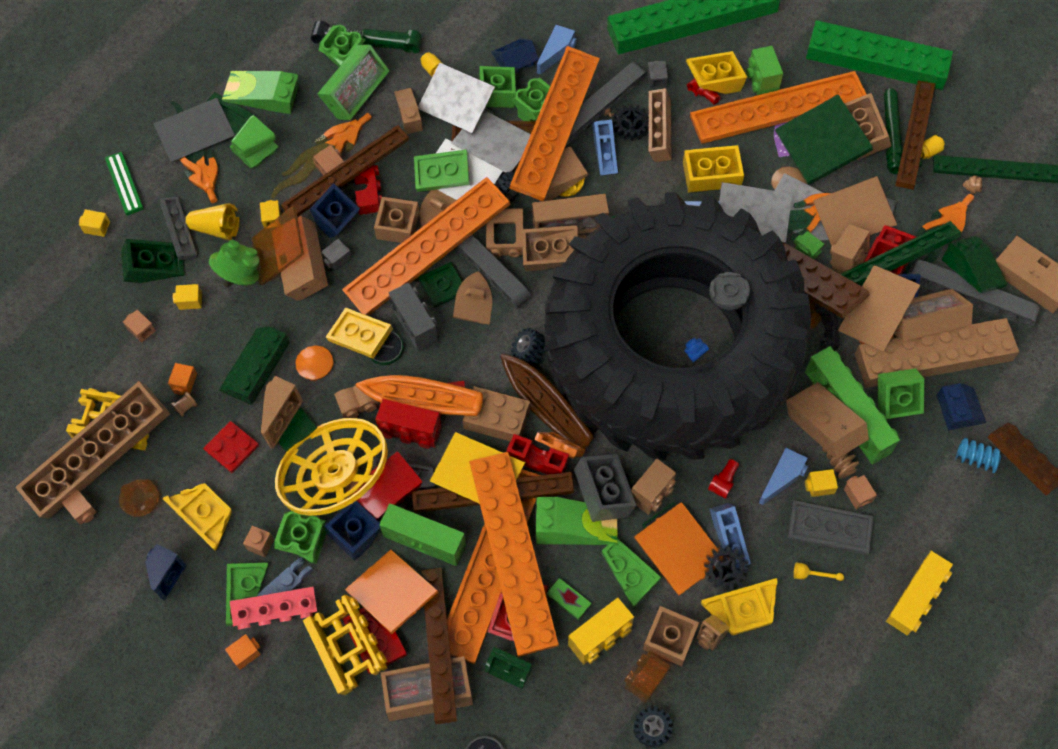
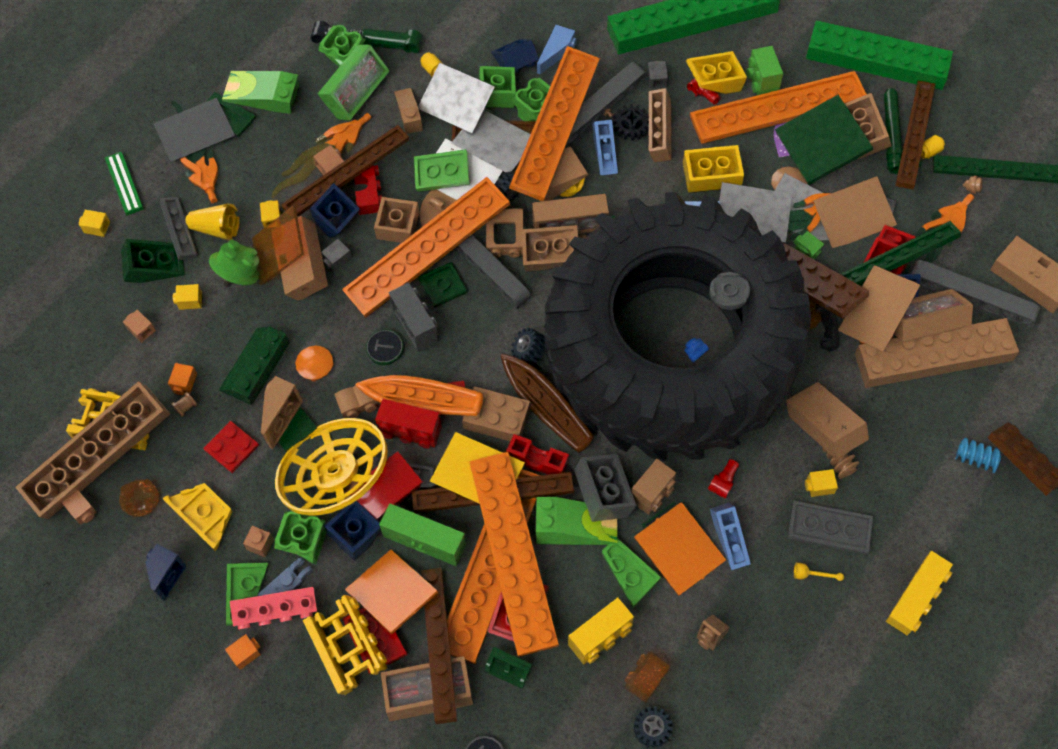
(253, 142): bright green piece -> none
(359, 333): yellow plate -> none
(473, 300): medium nougat shield -> none
(559, 443): orange wing -> none
(568, 599): bright green tile -> none
(670, 636): medium nougat brick -> none
(720, 578): black gear -> none
(745, 607): yellow wing -> none
(786, 473): medium blue slope -> none
(838, 379): bright green brick -> none
(850, 249): medium nougat brick -> none
(859, 491): nougat brick -> none
(901, 393): bright green brick -> none
(960, 406): dark blue slope -> none
(975, 264): dark green slope -> none

